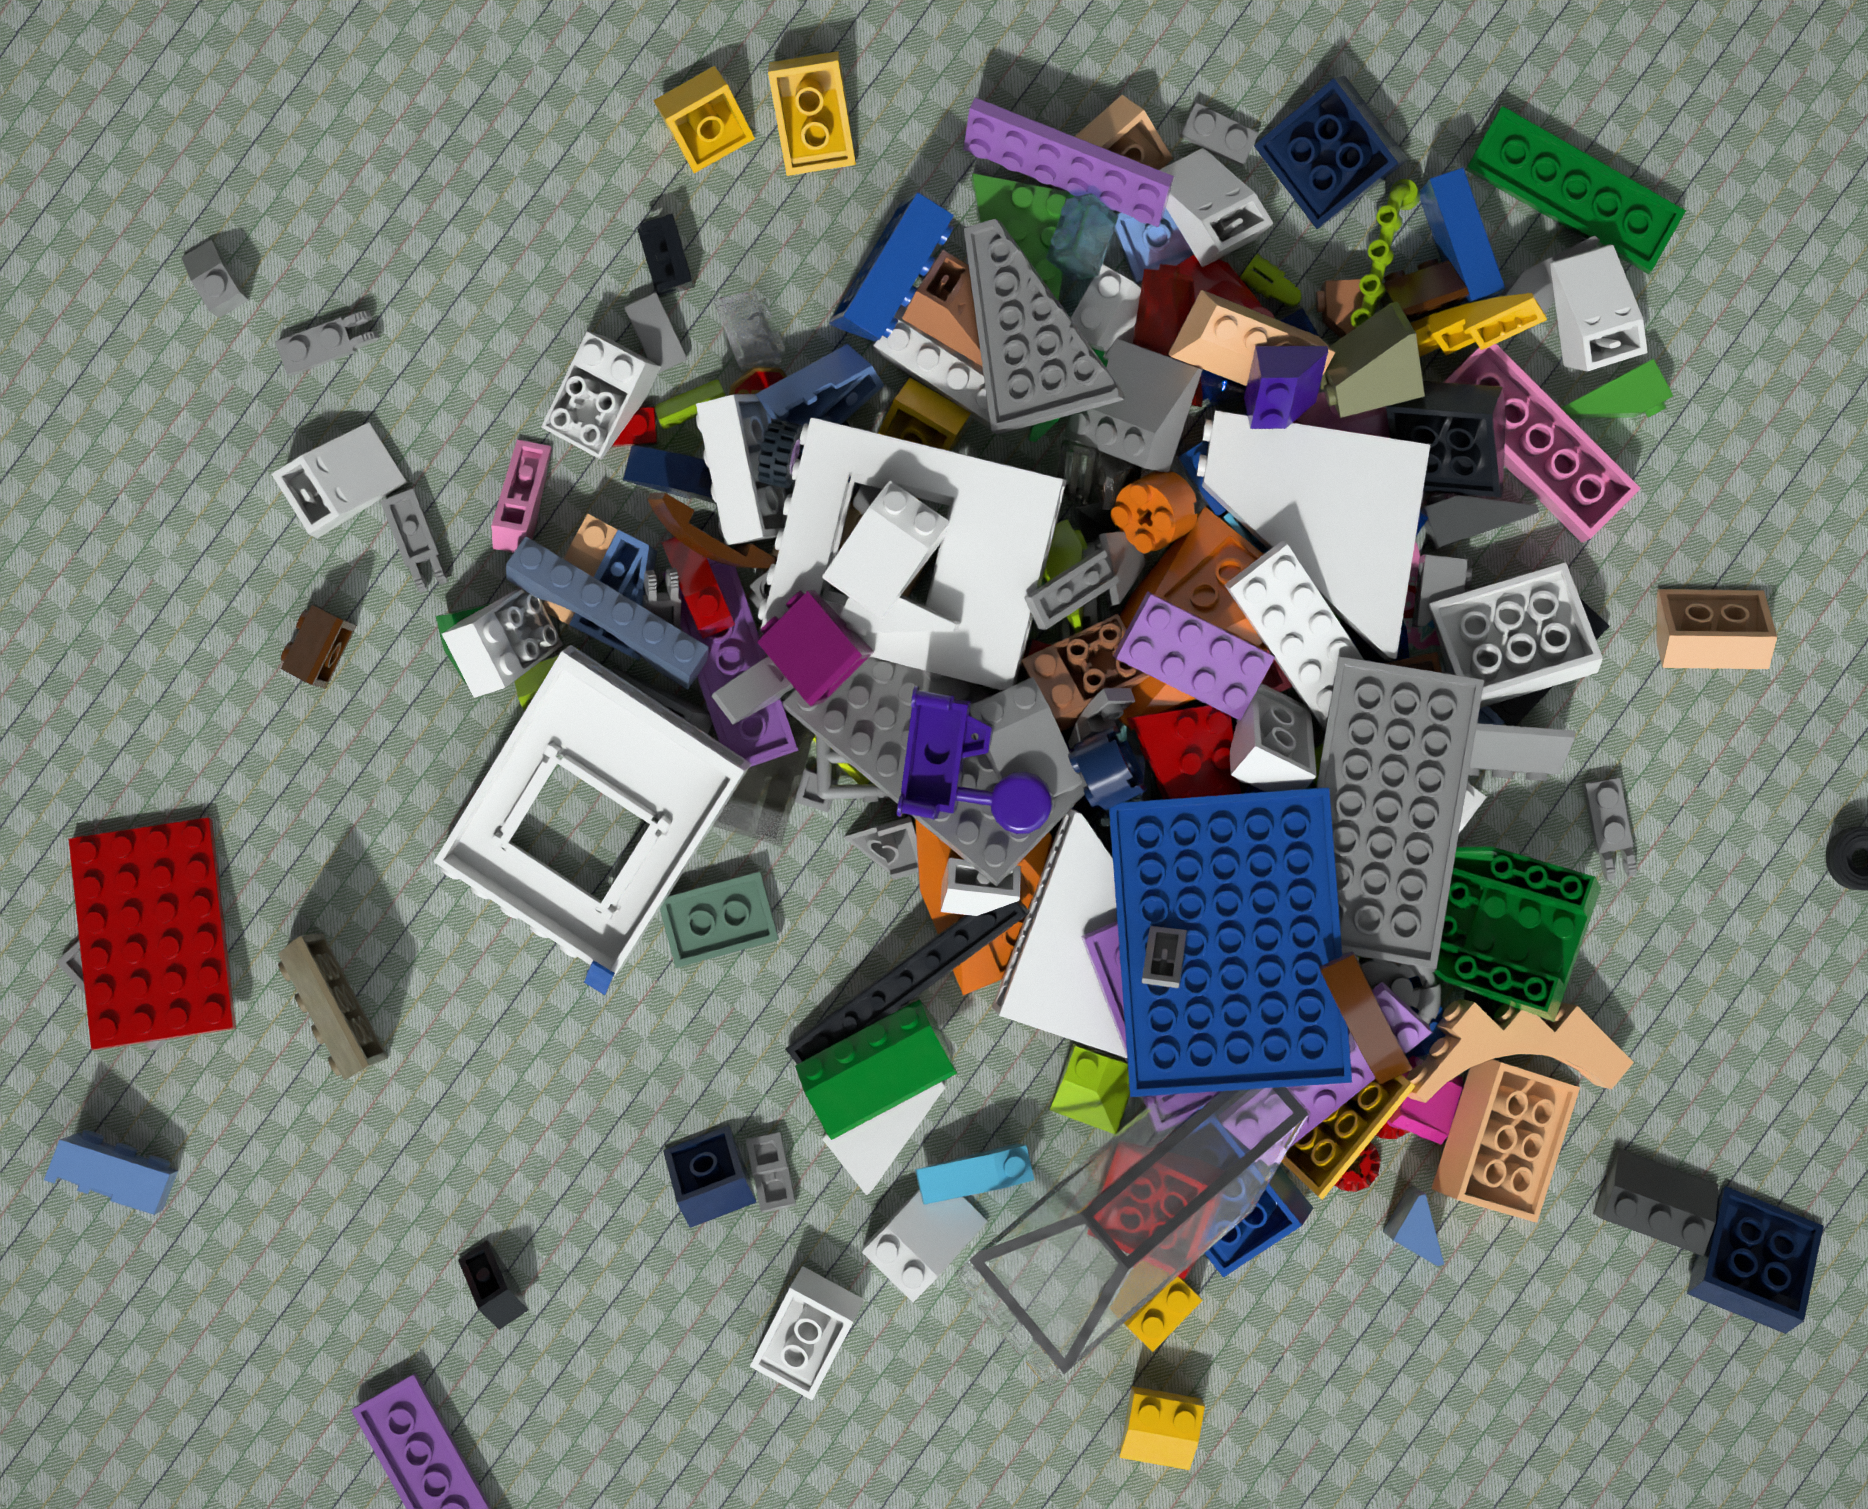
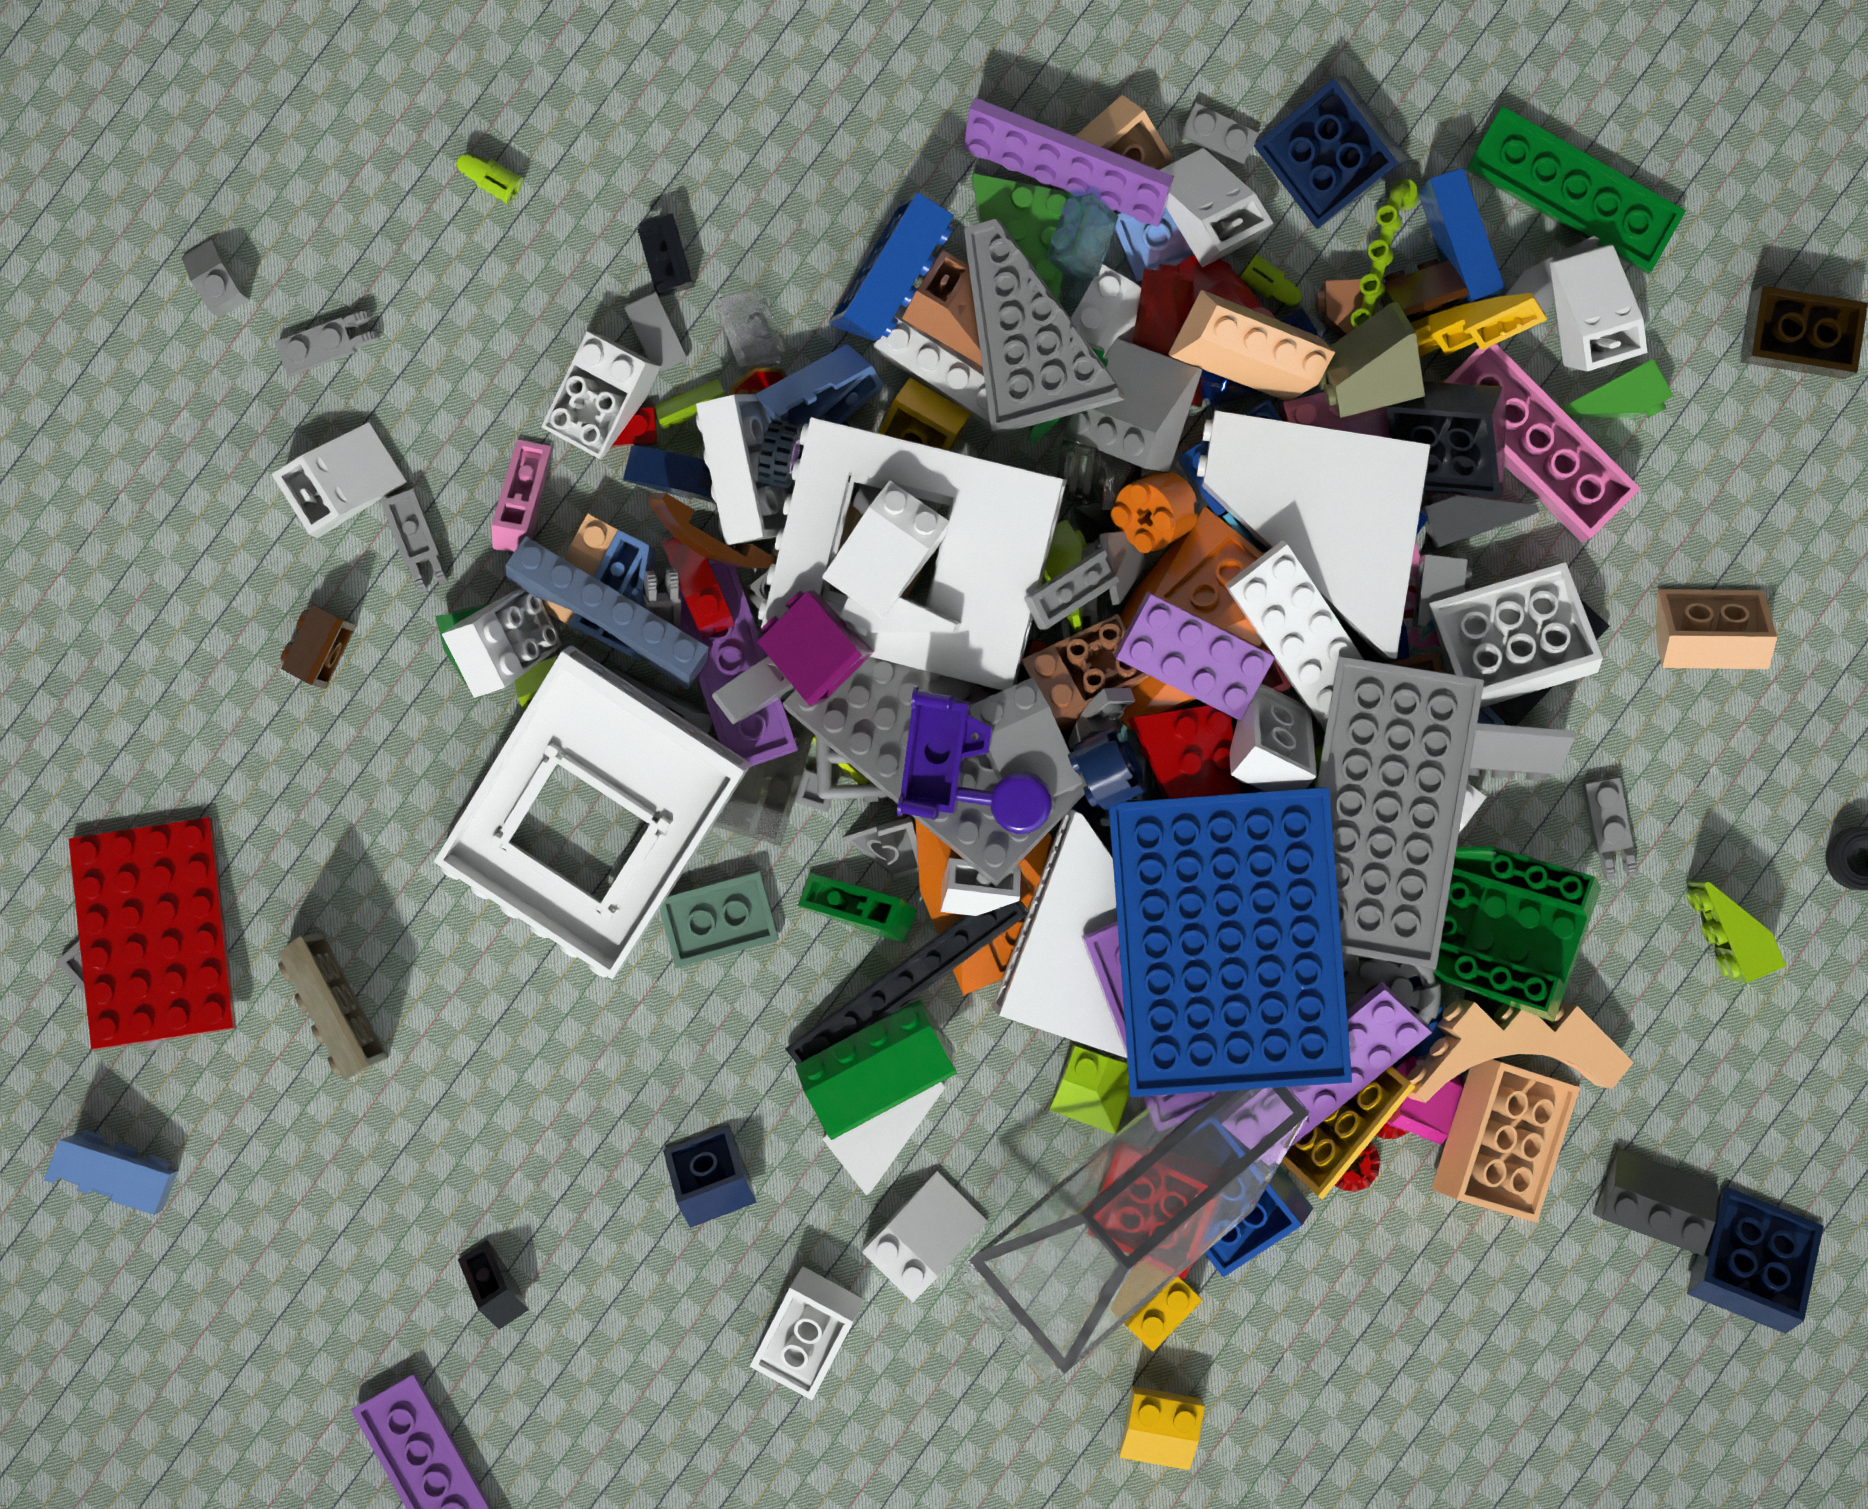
(491, 176): none -> lime hinge
(599, 977): blue window -> none
(704, 119): yellow slope -> none
(771, 1172): light grey slope -> none
(812, 113): yellow slope -> none
(858, 907): none -> green slope
(975, 1173): medium azure slope -> none
(1164, 957): light grey slope -> none
(1283, 384): dark purple slope -> none
(1365, 1018): reddish brown slope -> none
(1413, 1226): medium blue slope -> none
(1742, 943): none -> lime slope
(1804, 332): none -> dark brown brick

